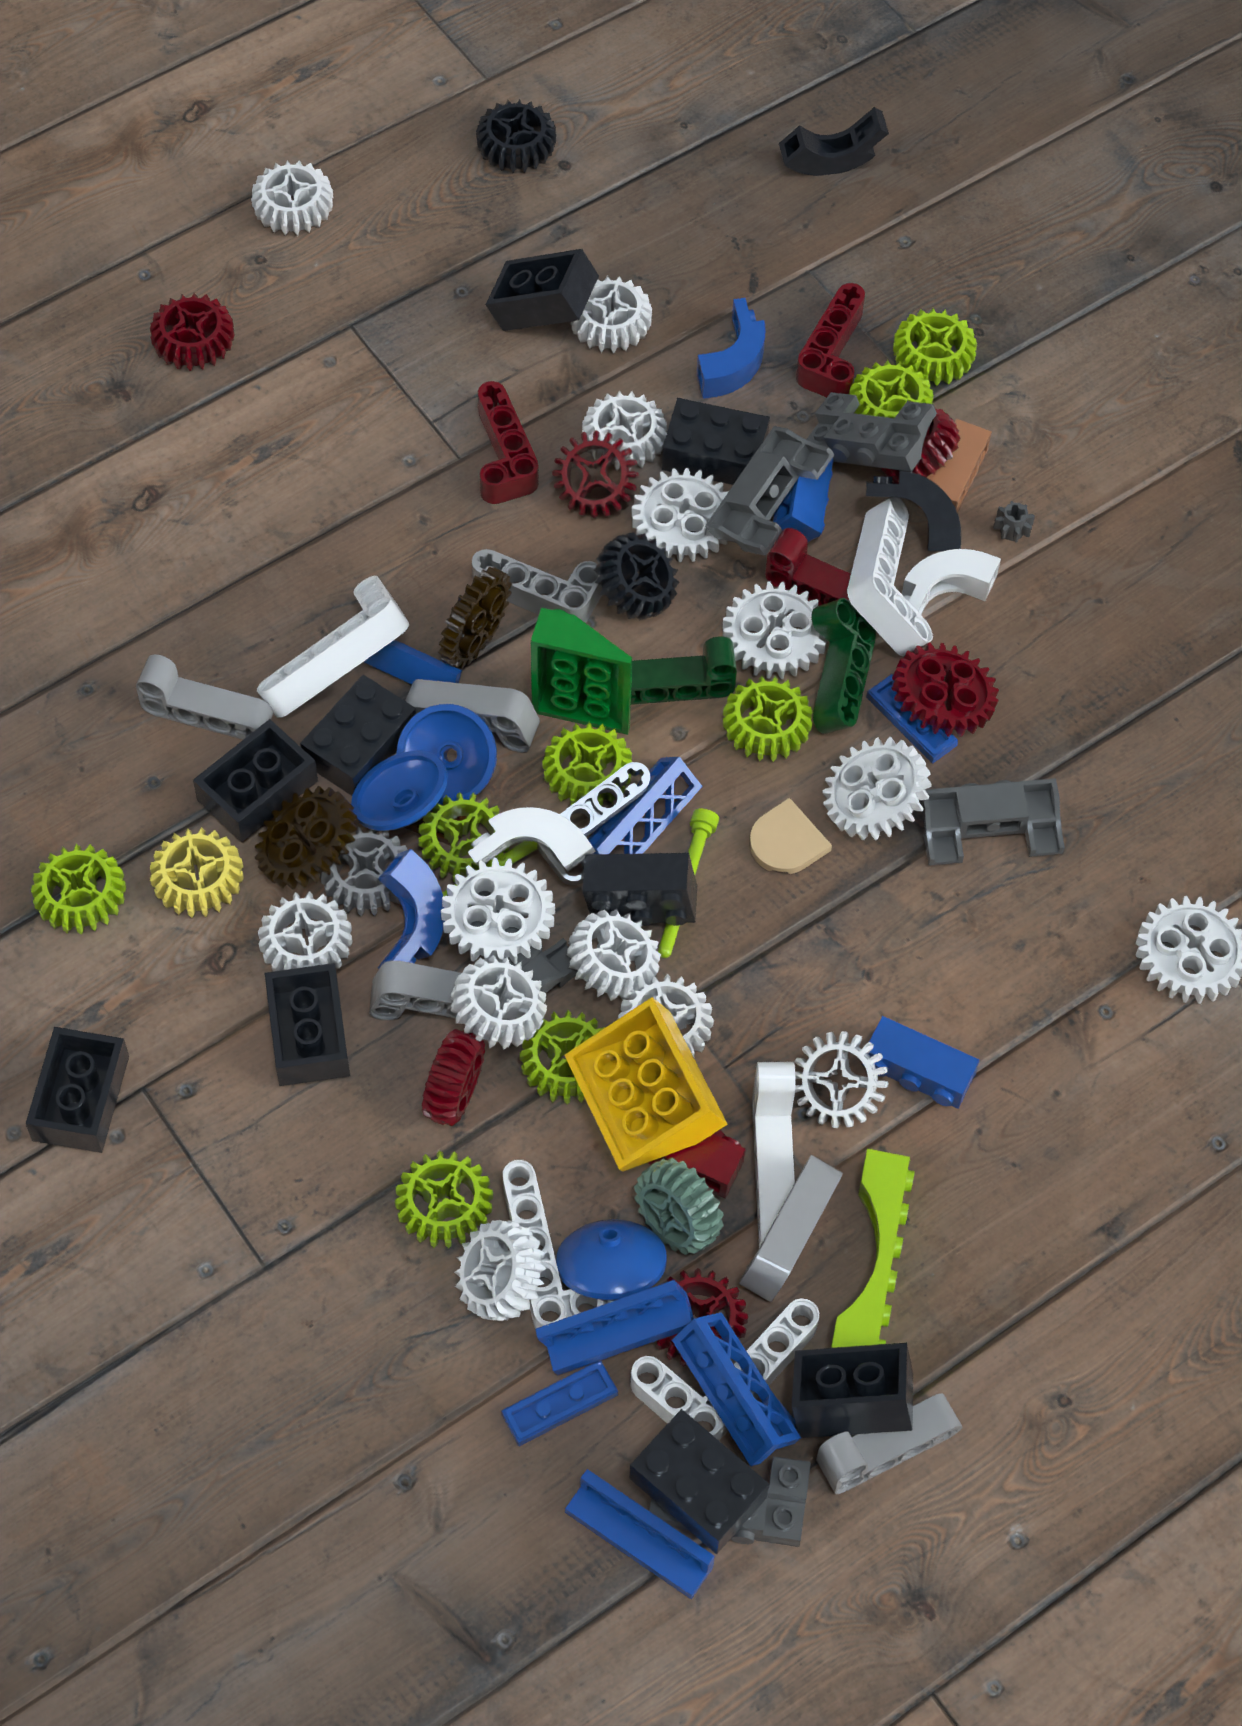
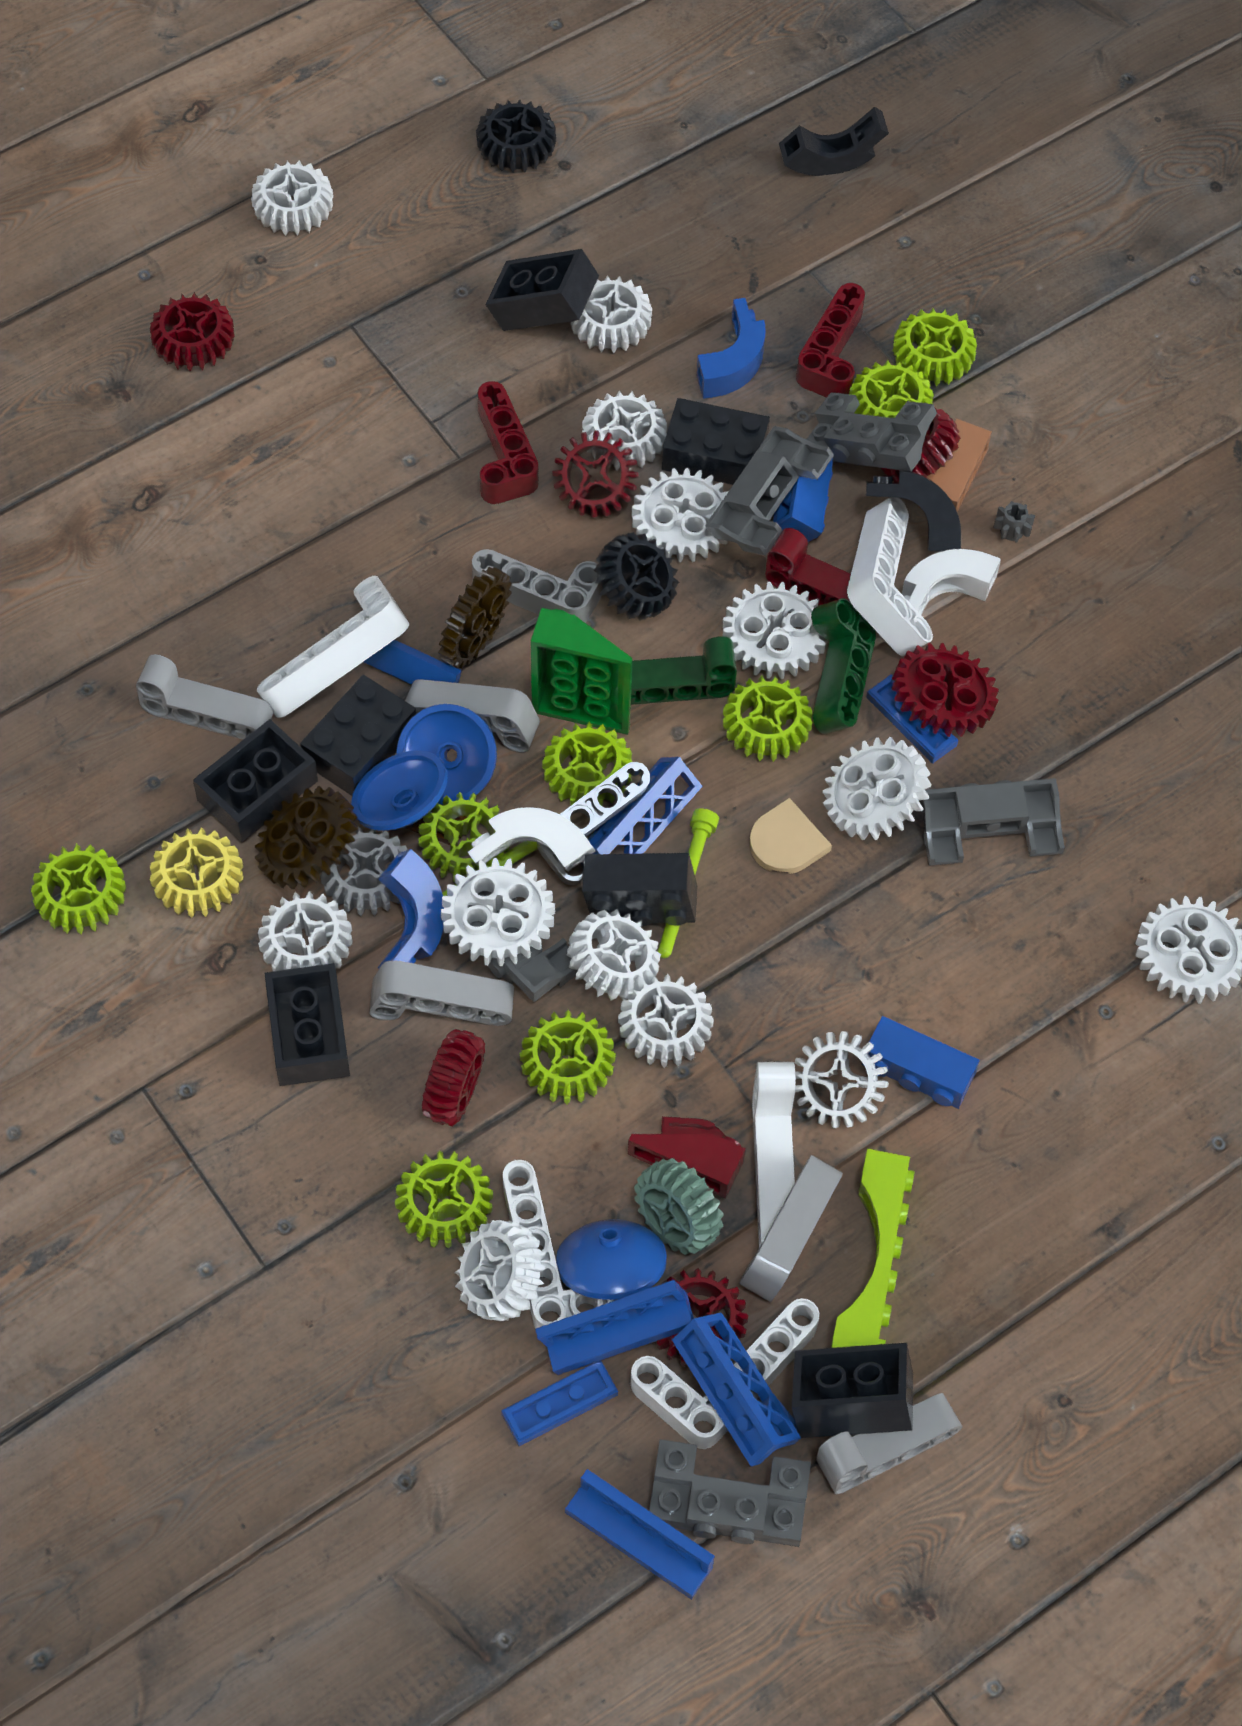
(77, 1089): black brick -> none
(486, 1012): white gear -> none
(645, 1087): yellow slope -> none
(699, 1481): black brick -> none

